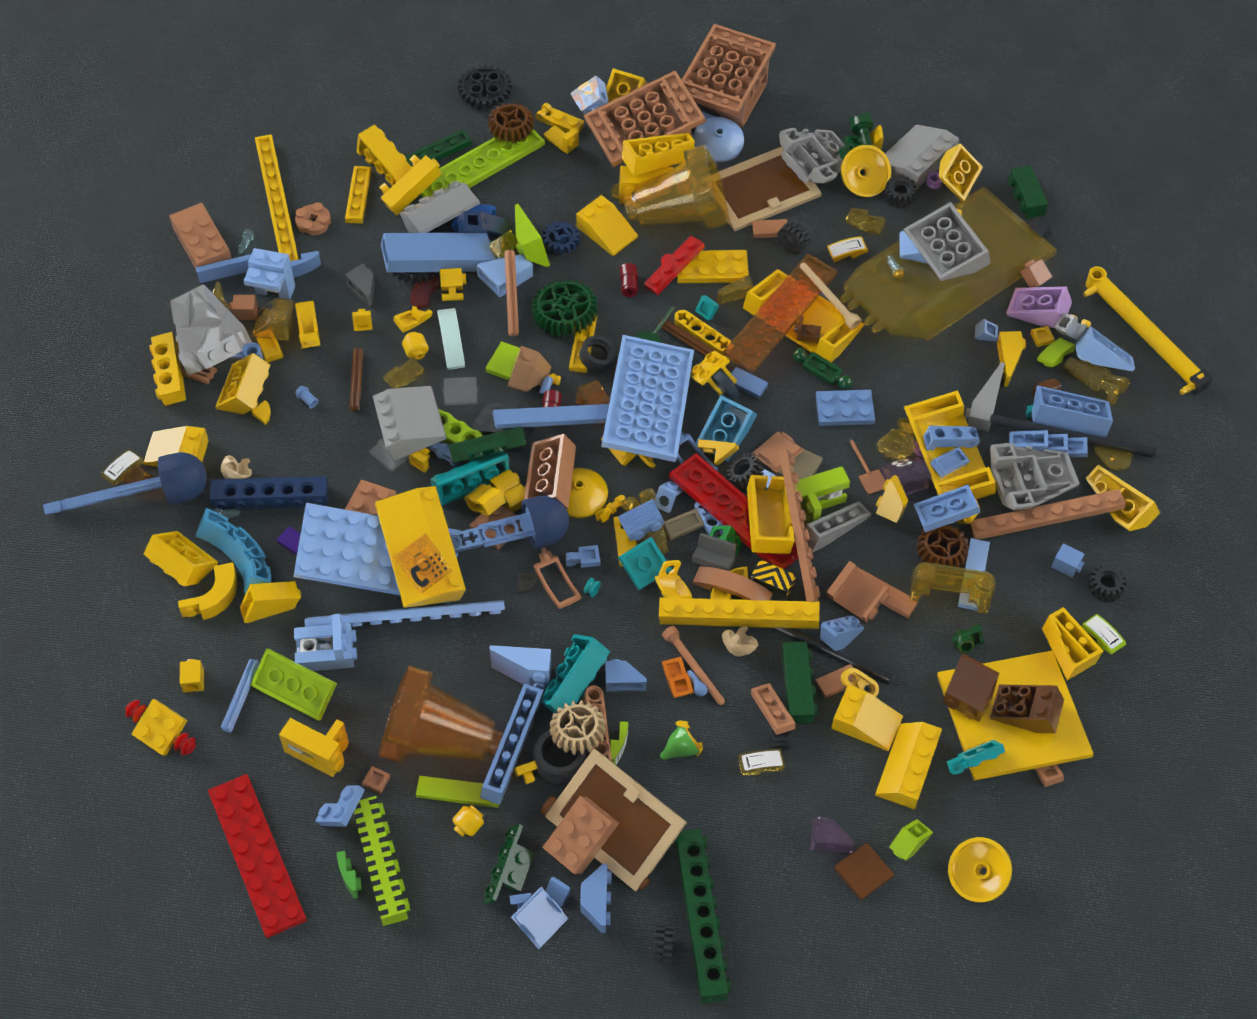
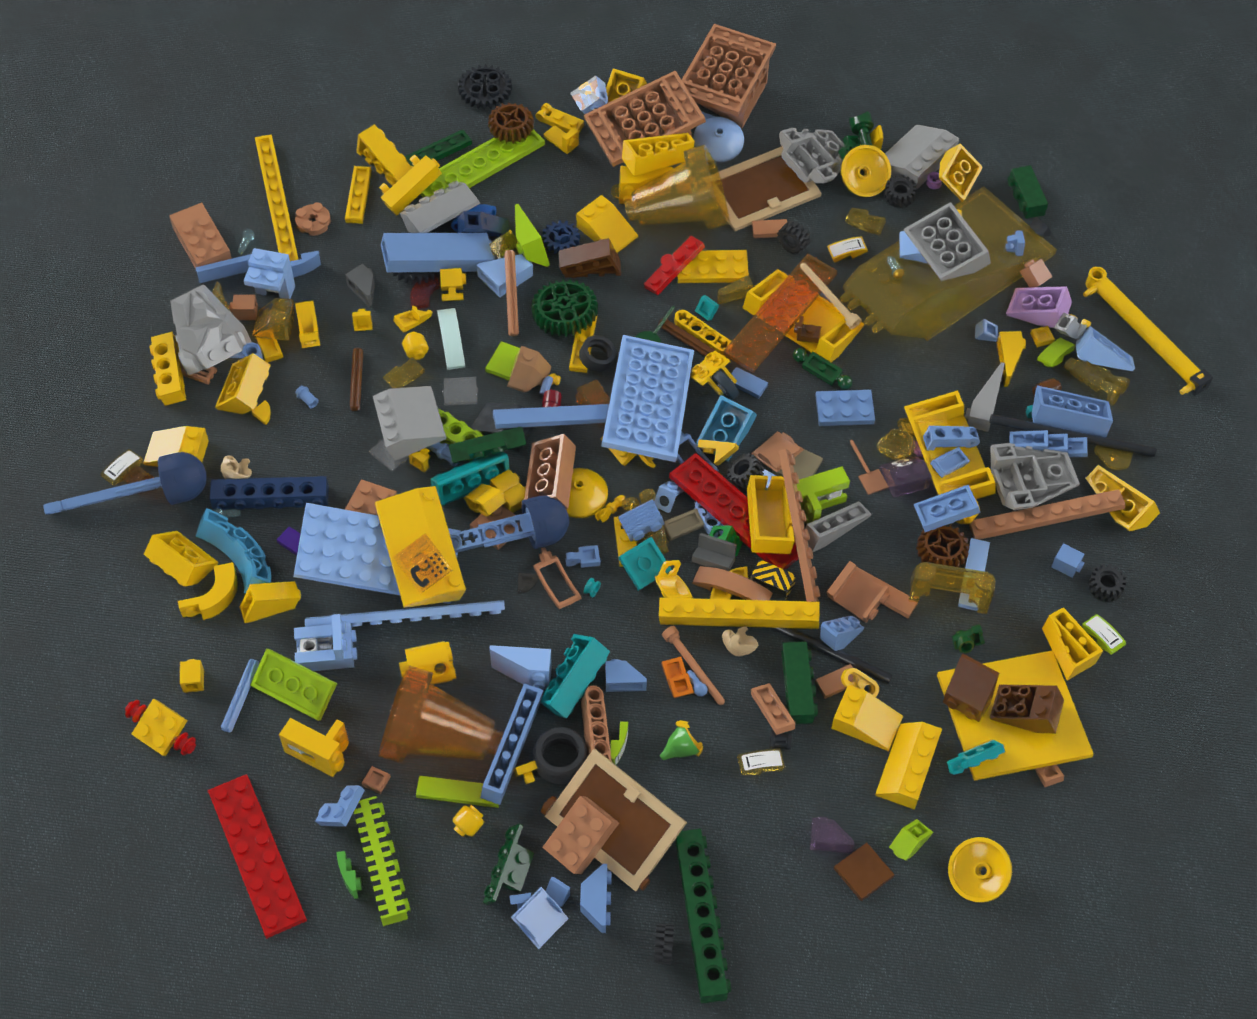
(433, 658): none -> yellow cylinder
(571, 736): tan gear -> none
(590, 258): none -> reddish brown wedge
(629, 279): dark red piece -> none
(893, 501): yellow slope -> none
(1016, 243): none -> medium blue tile

